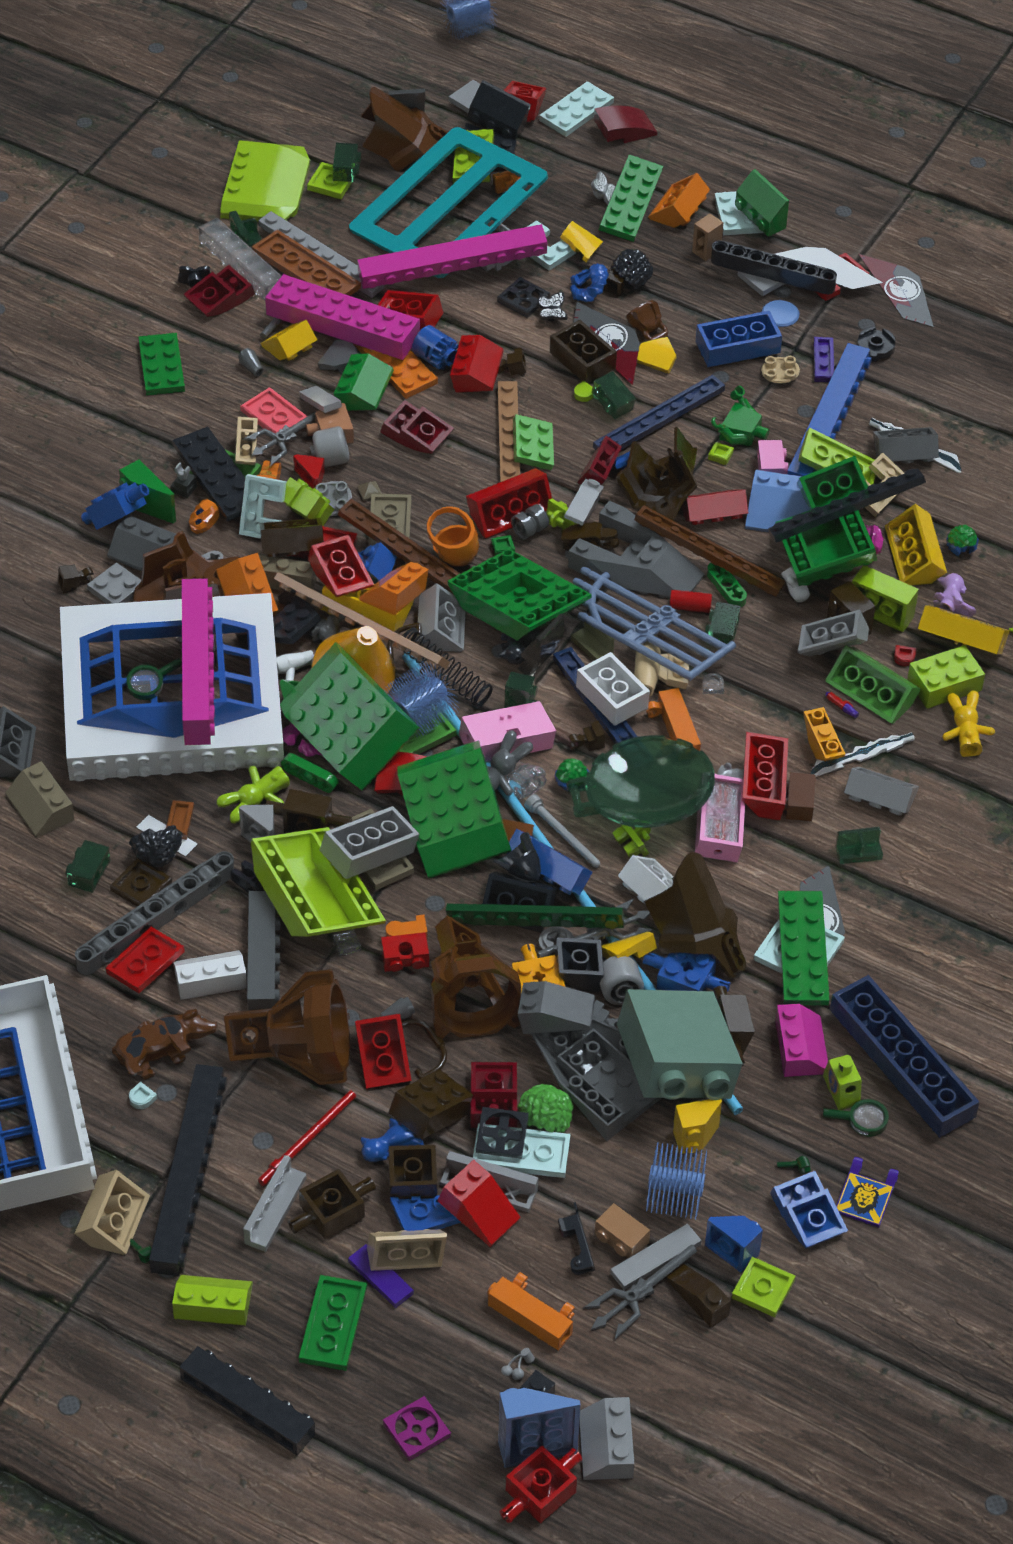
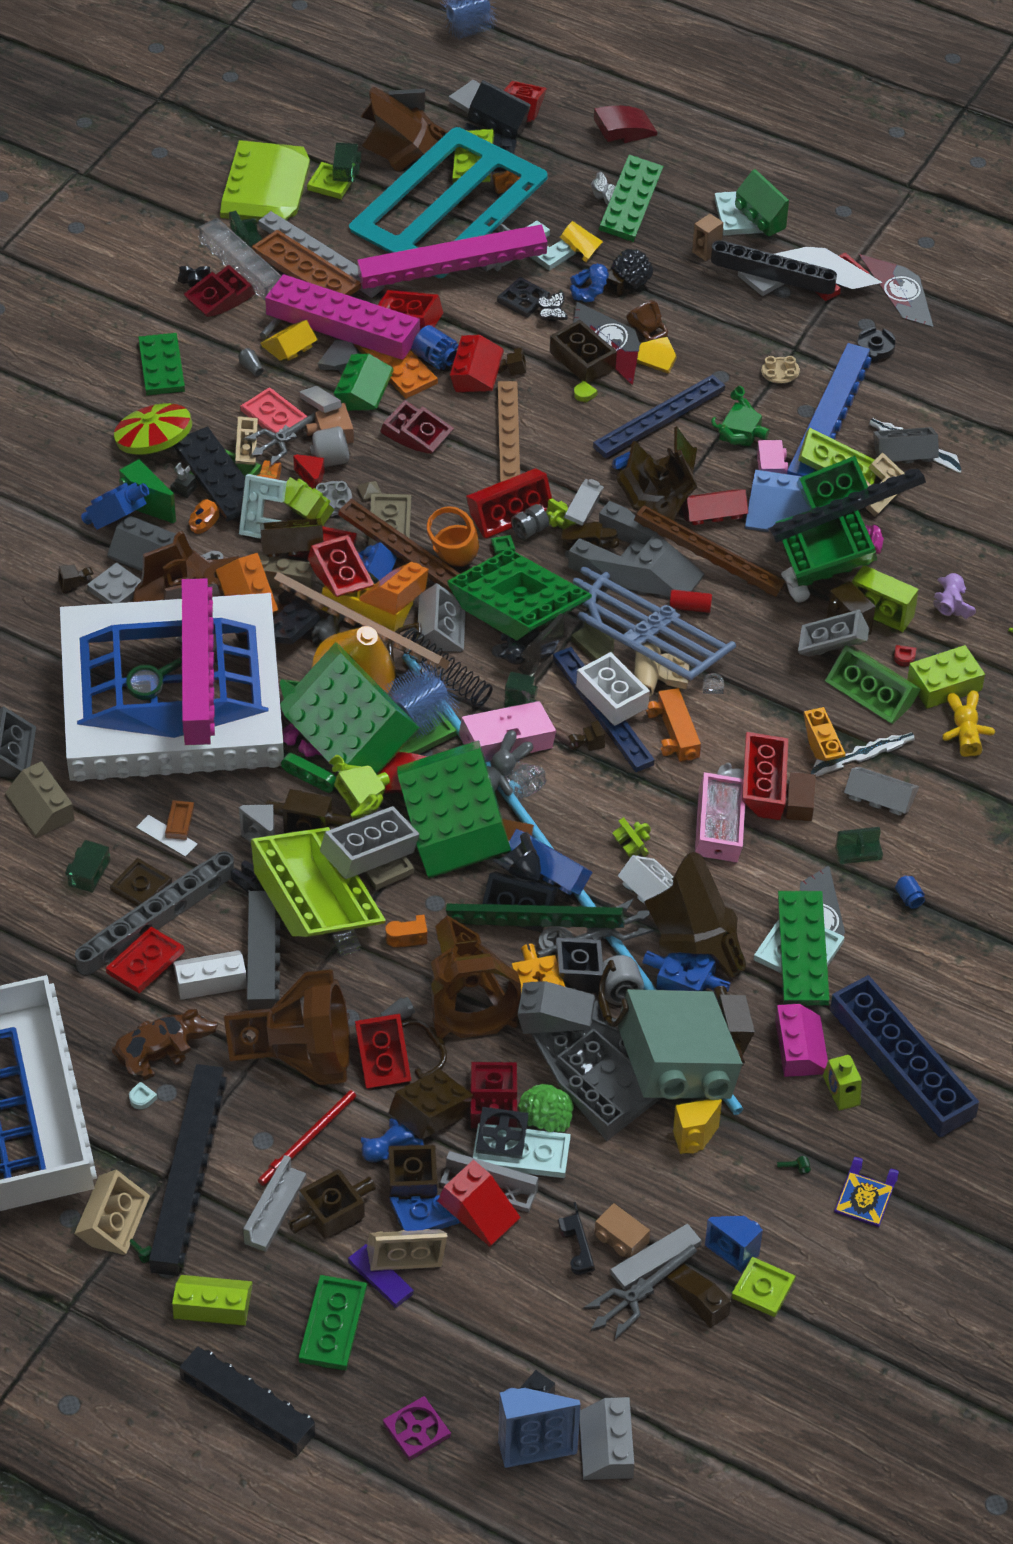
(153, 428): none -> lime dish
(157, 847): black hair -> none
(254, 793): lime animal -> none
(290, 662): white piece -> none
(359, 786): none -> lime torso
(412, 954): red brick -> none
(518, 1373): light grey piece -> none
(531, 1313): orange brick -> none
(533, 442): bright green plate -> none
(535, 805): light grey piece -> none
(540, 1484): red brick -> none
(569, 770): green piece -> none
(575, 109): light aqua plate -> none
(601, 461): dark red slope -> none
(606, 1014): none -> dark brown piece
(613, 395): clear green brick -> none
(637, 945): yellow slope -> none
(645, 782): clear green dish -> none
(676, 1180): medium blue piece -> none
(680, 201): orange slope -> none
(720, 453): lime tile -> none
(723, 622): brick -> none
(727, 592): green beam -> none
(738, 338): blue brick -> none
(783, 312): medium blue piece -> none
(808, 1210): blue slope -> none
(823, 359): dark purple tile -> none
(846, 706): piece -> none
(865, 1117): piece -> none
(910, 891): none -> blue brick
(915, 547): yellow slope -> none
(960, 538): green piece -> none
(963, 629): yellow brick -> none

